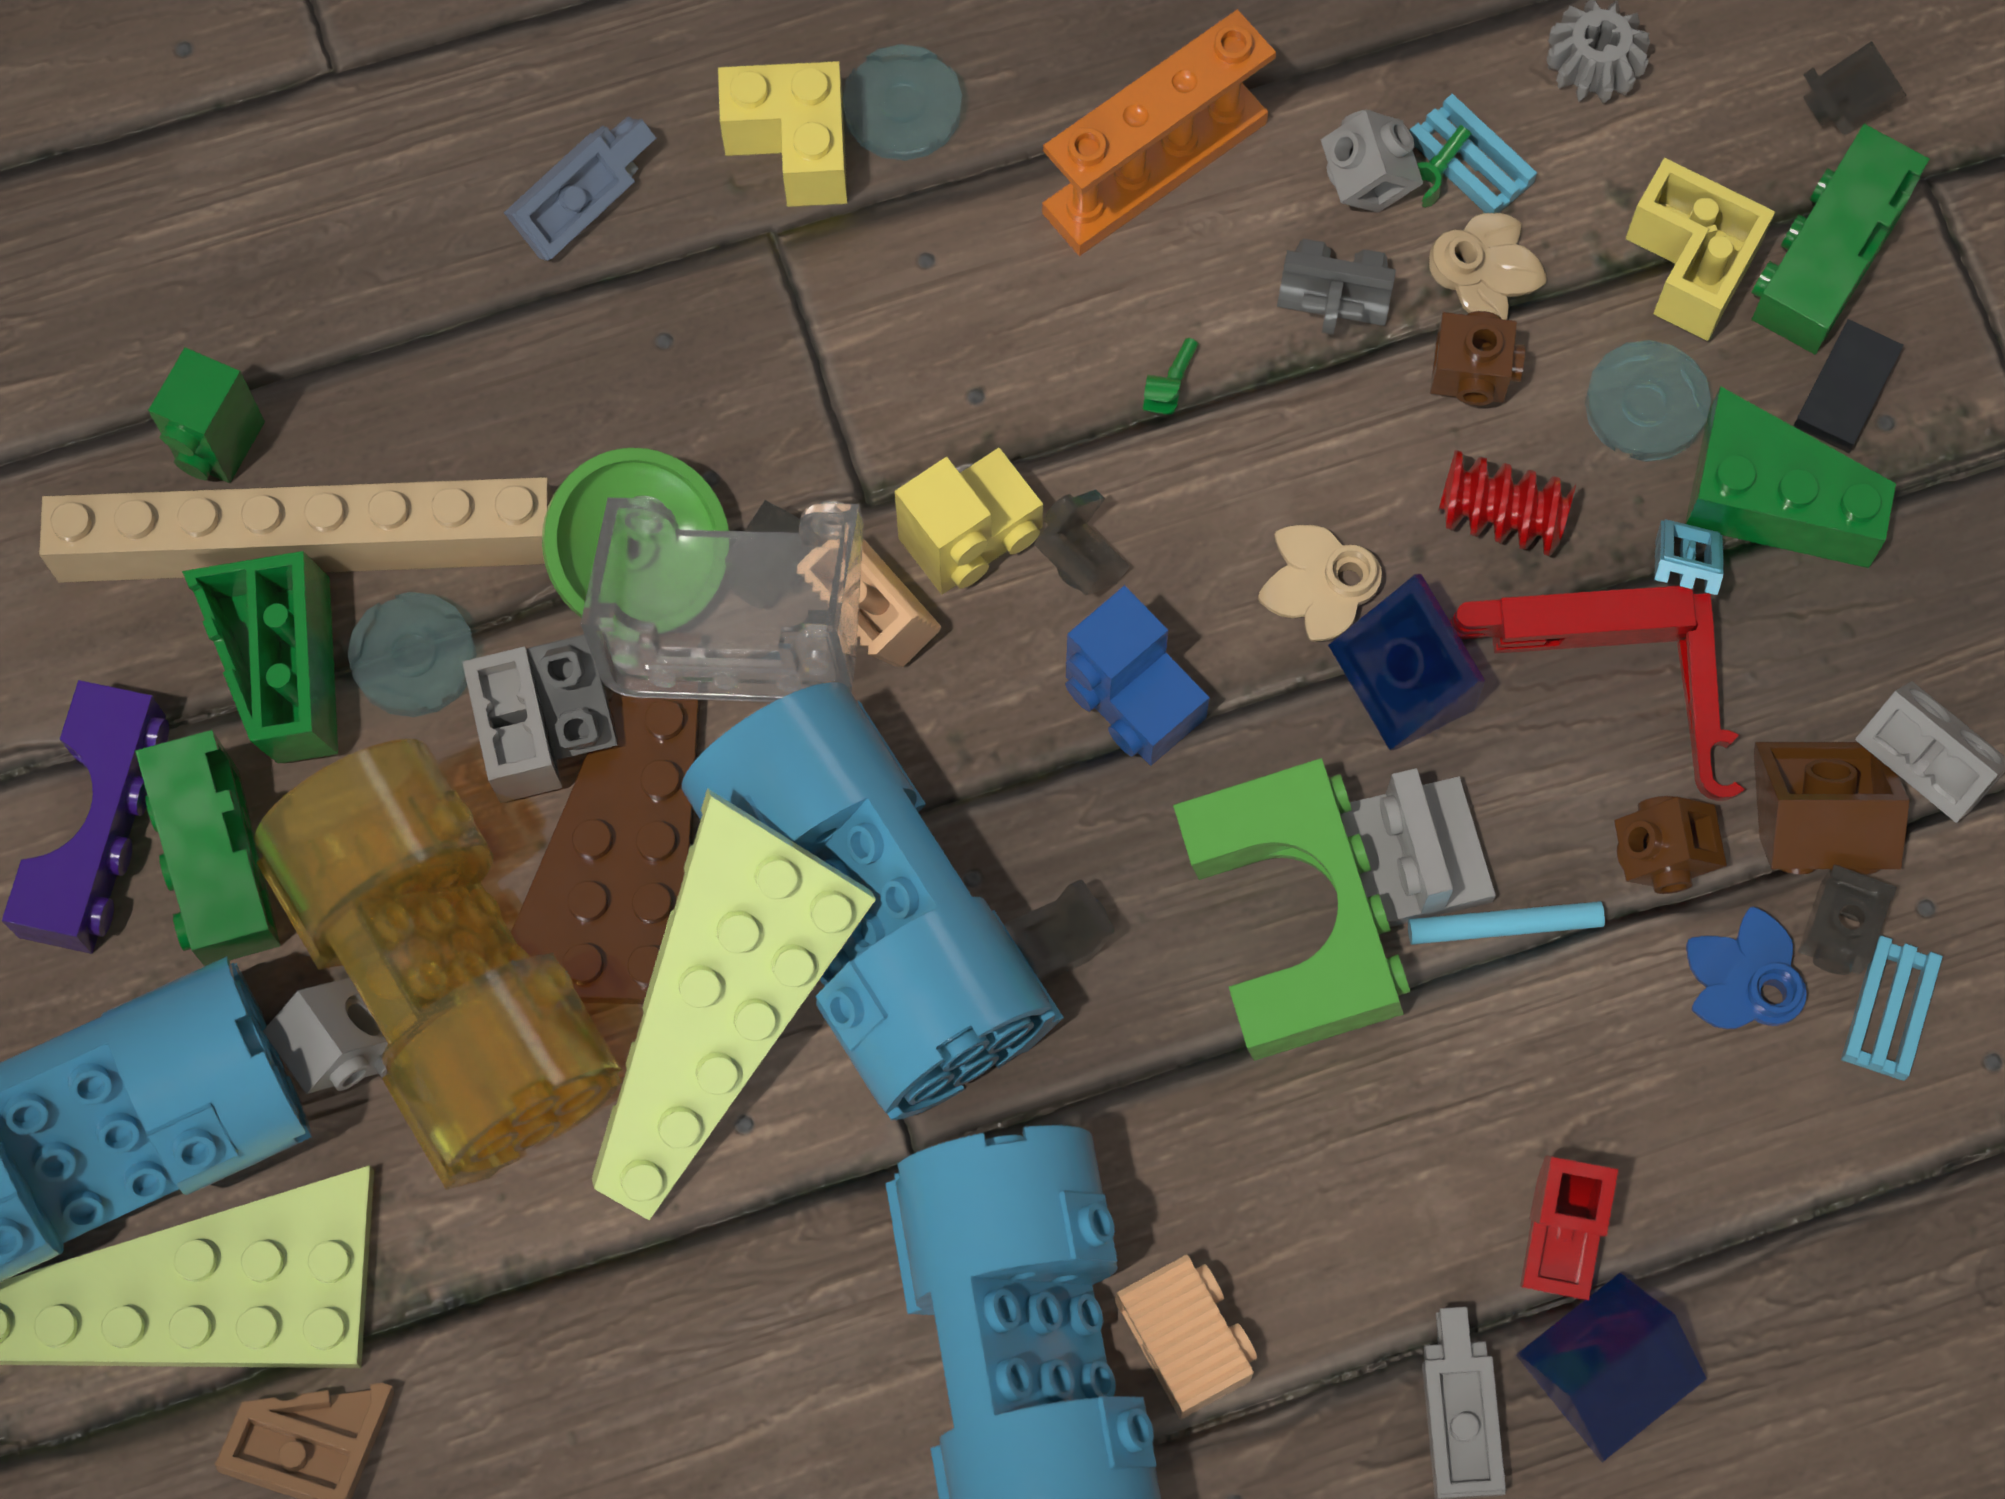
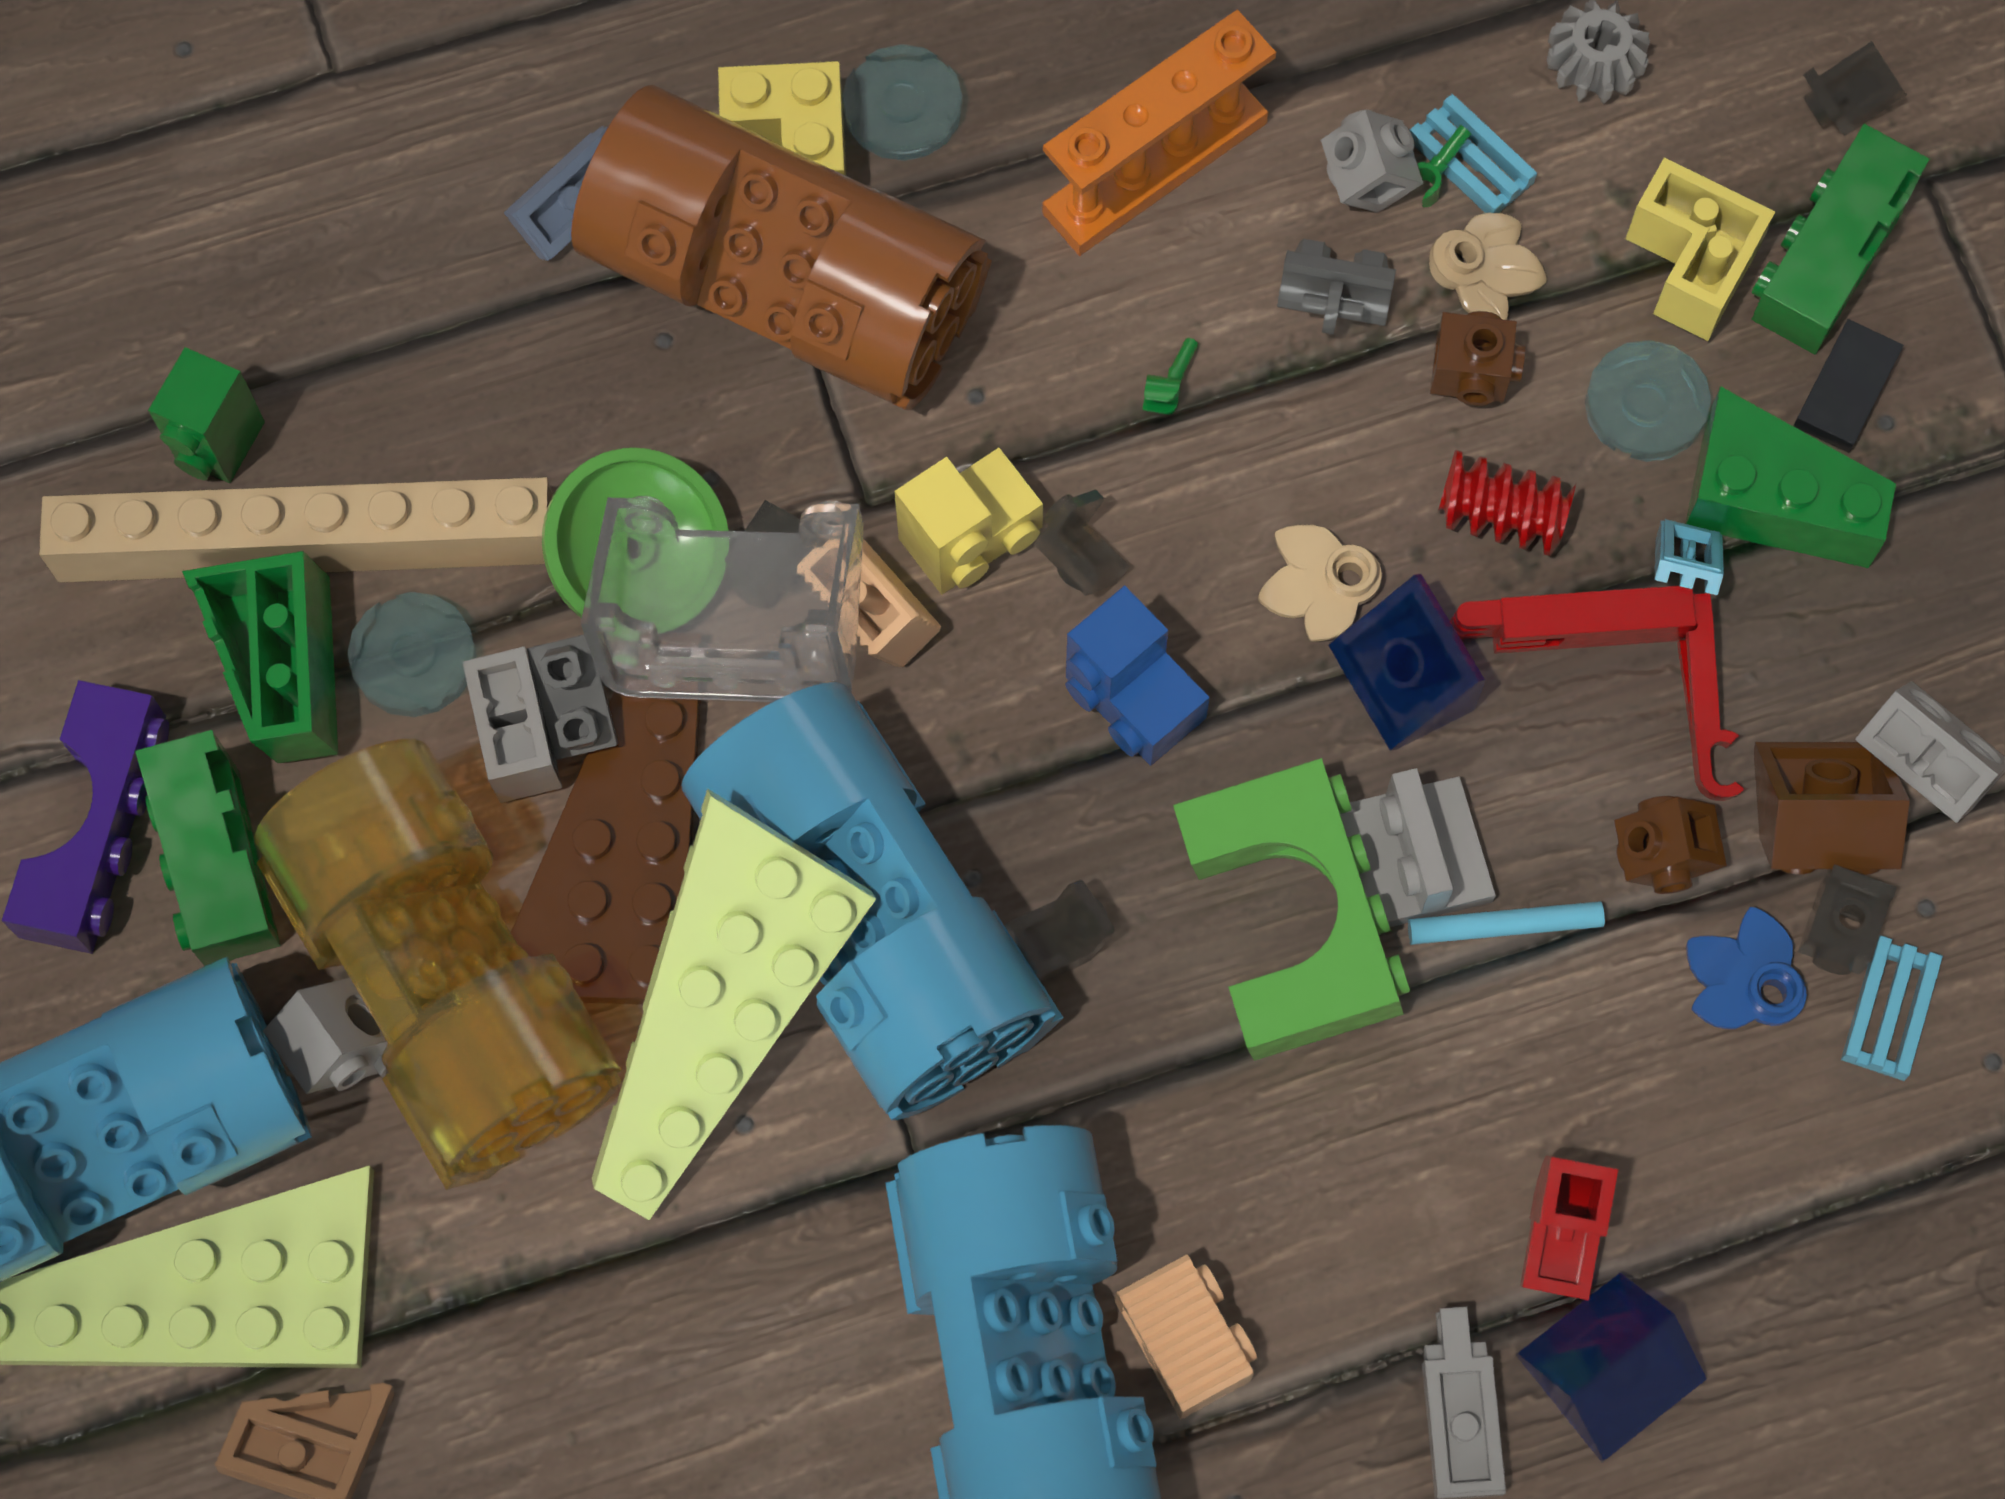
(778, 245): none -> dark orange cylinder

